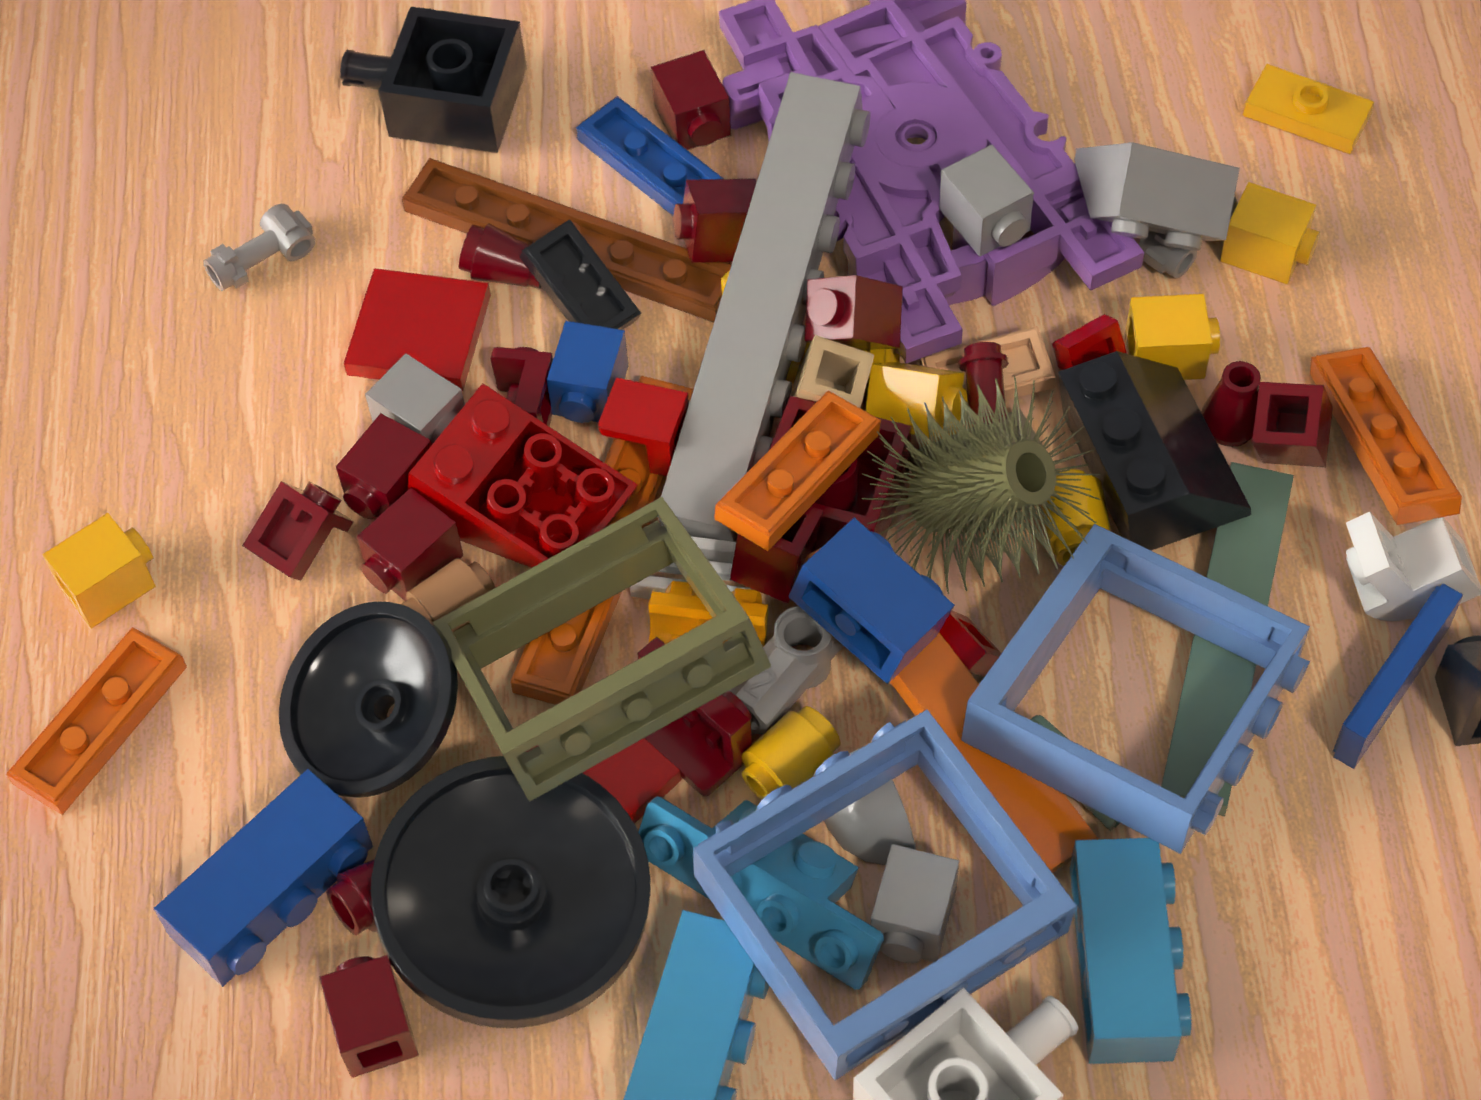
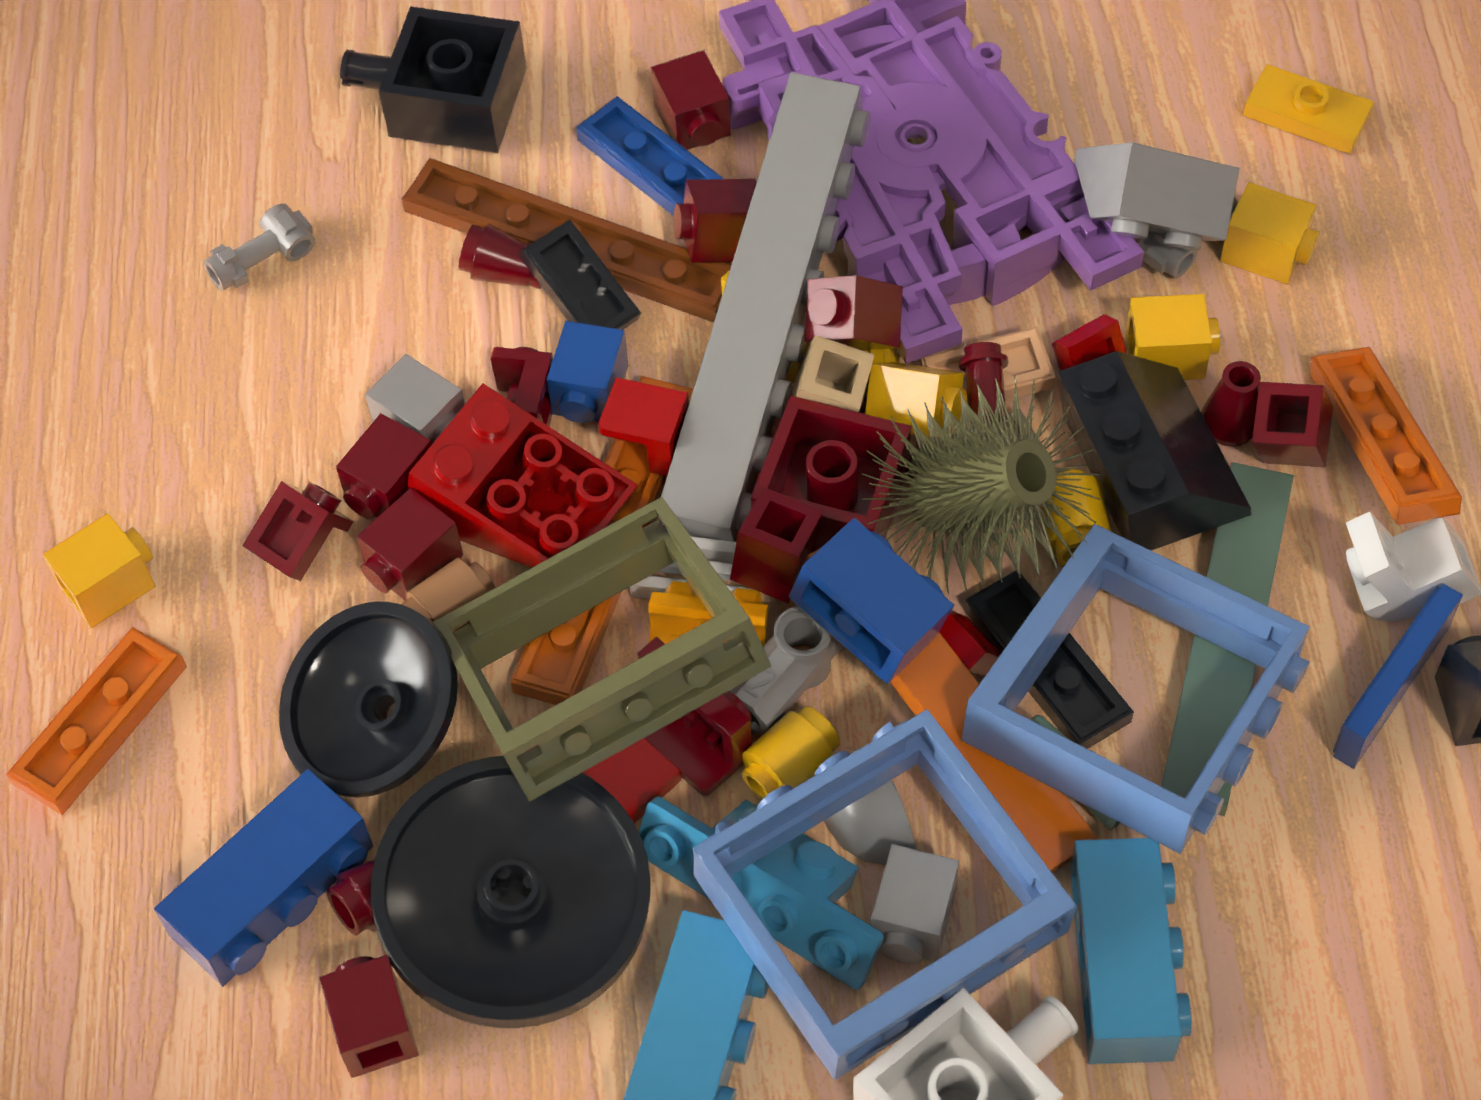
(418, 316): red tile -> none
(797, 470): orange tile -> none
(986, 200): light grey brick -> none
(1071, 685): none -> black tile

